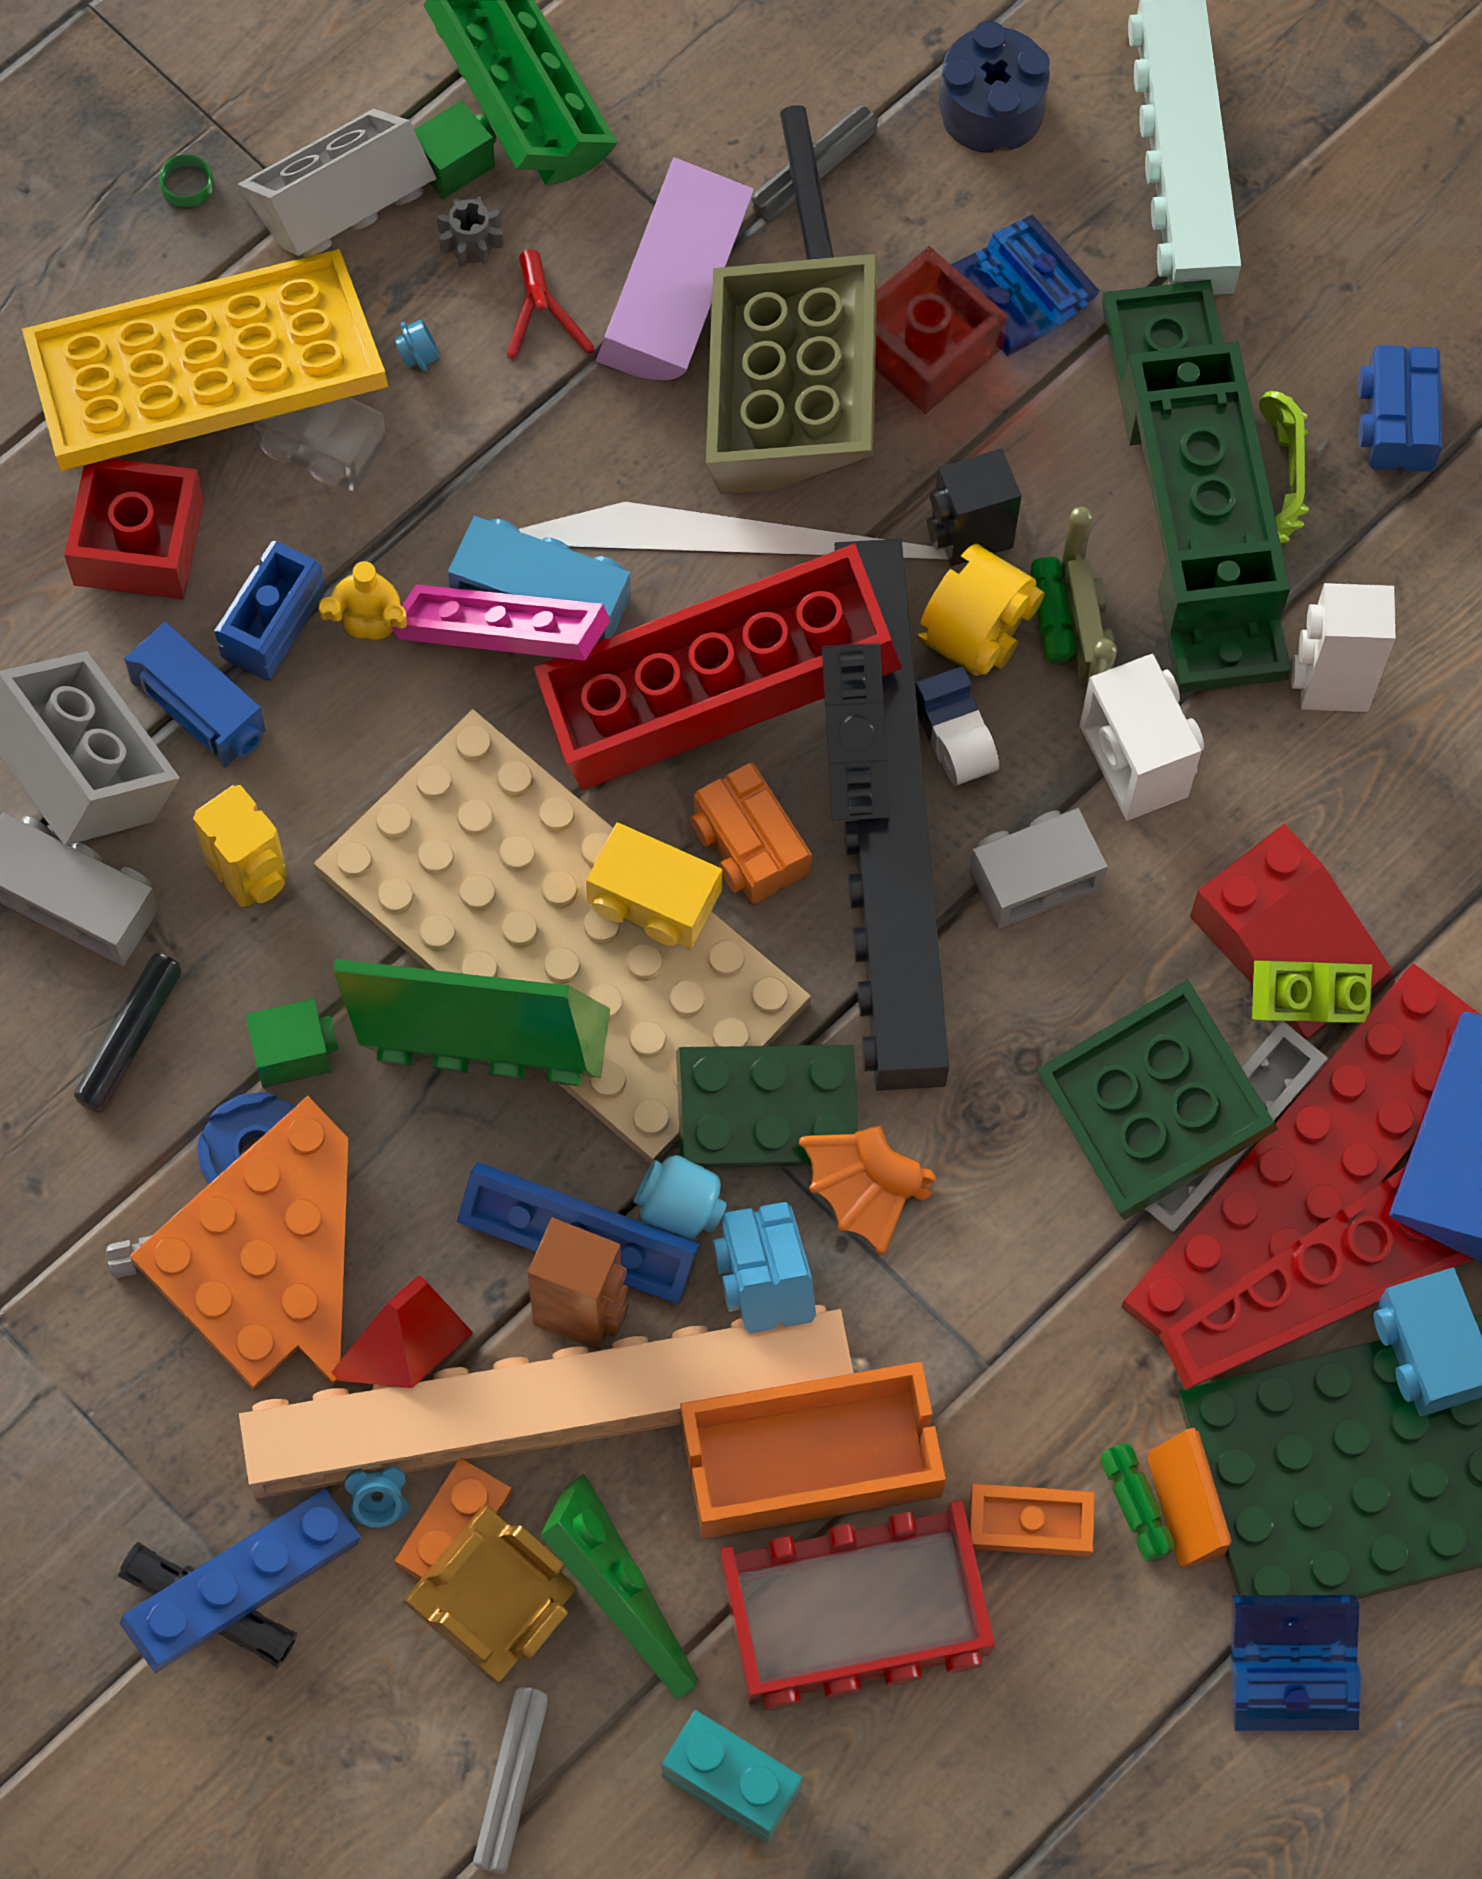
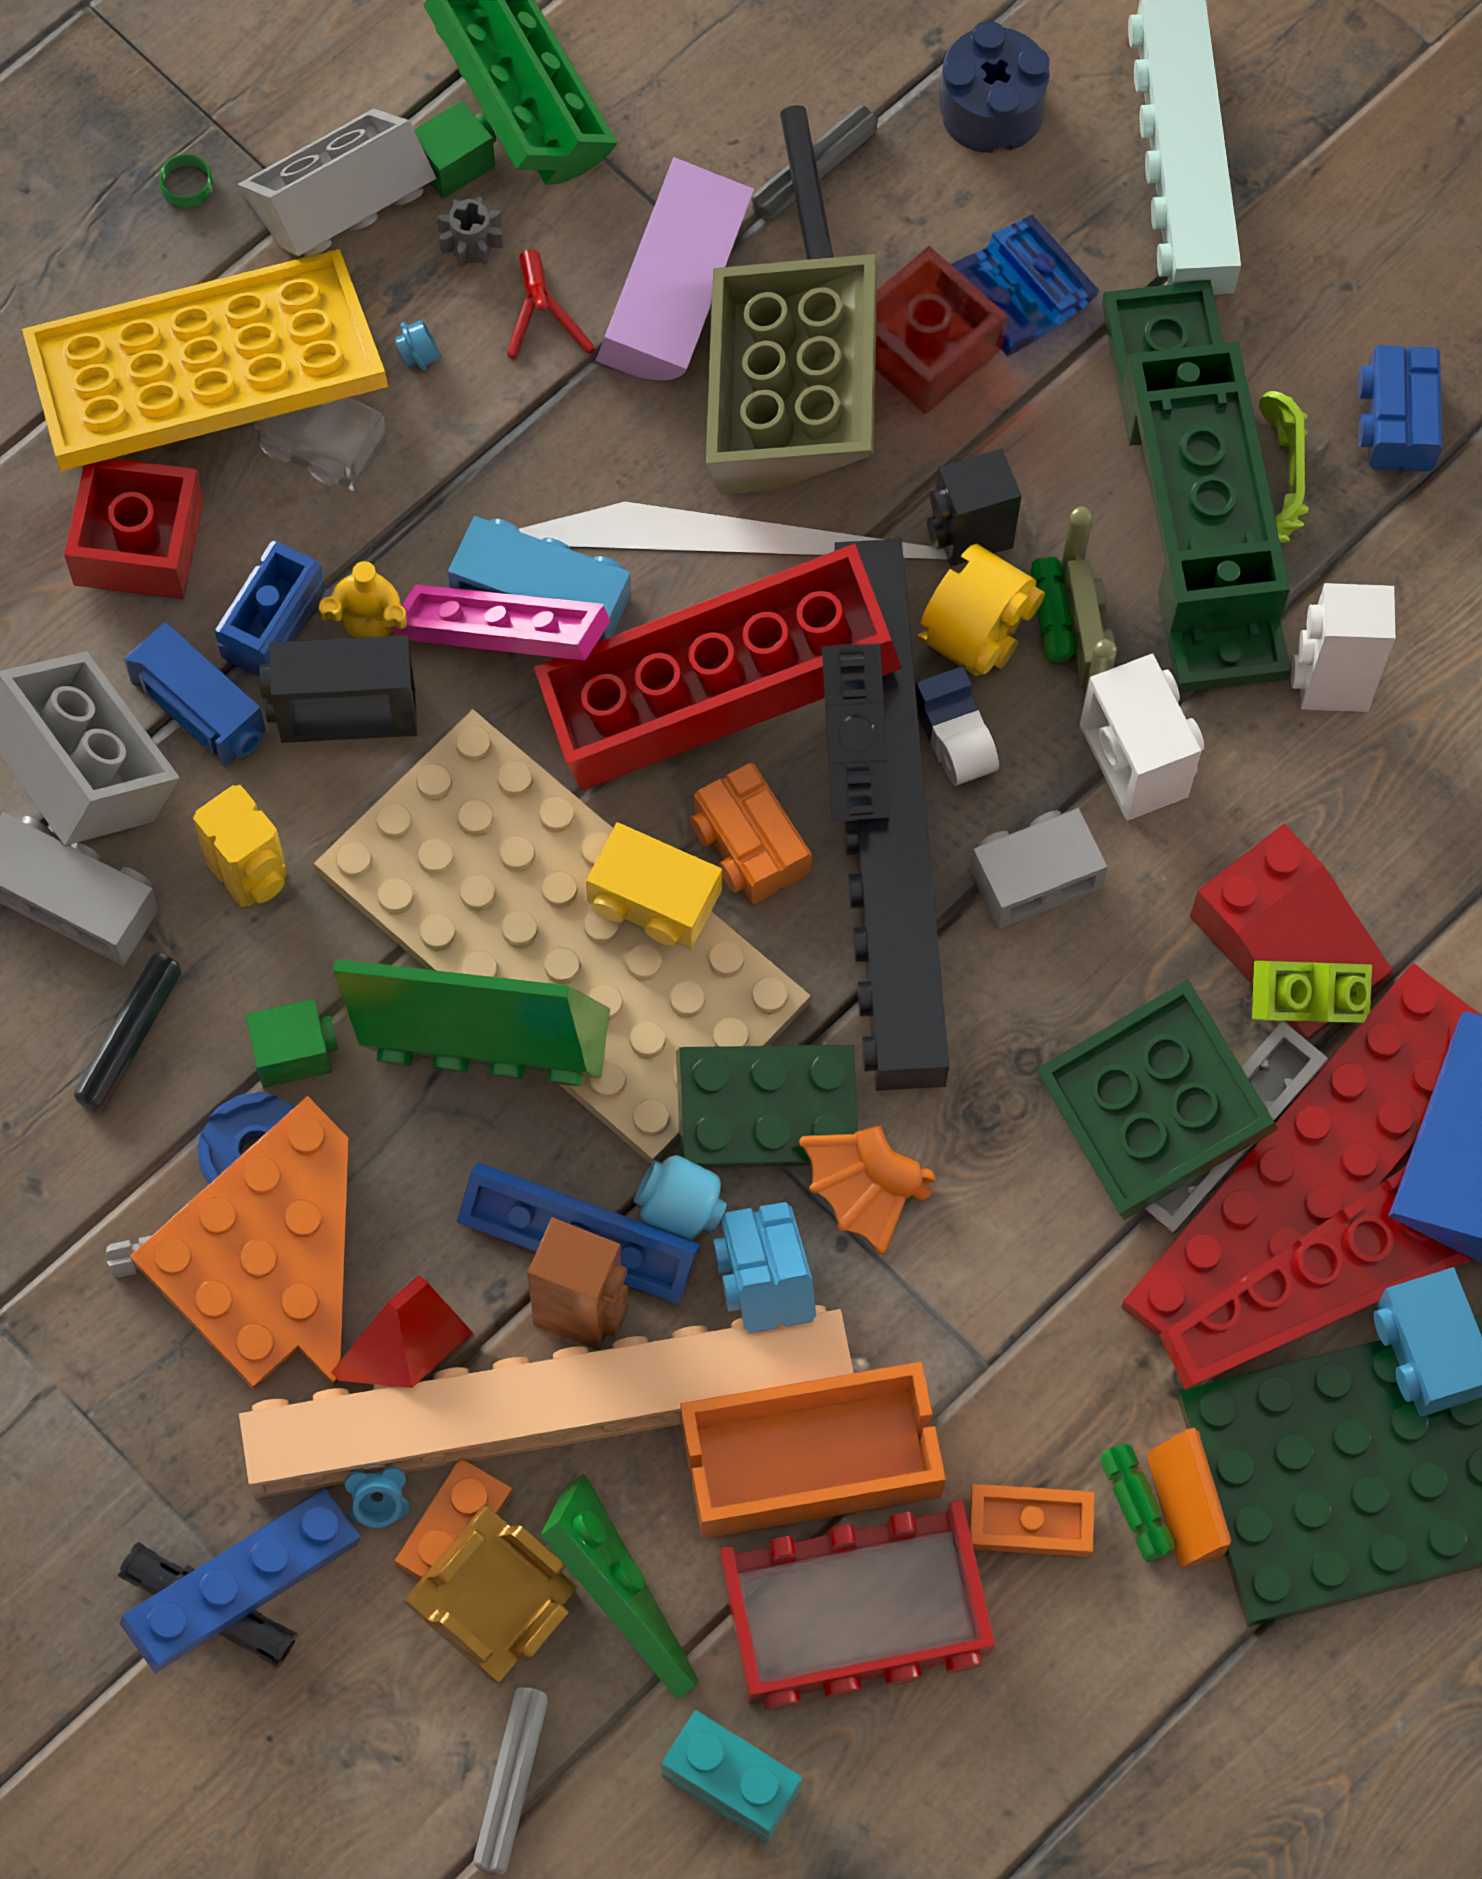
(340, 689): none -> black window
(1295, 1662): clear blue slope -> none

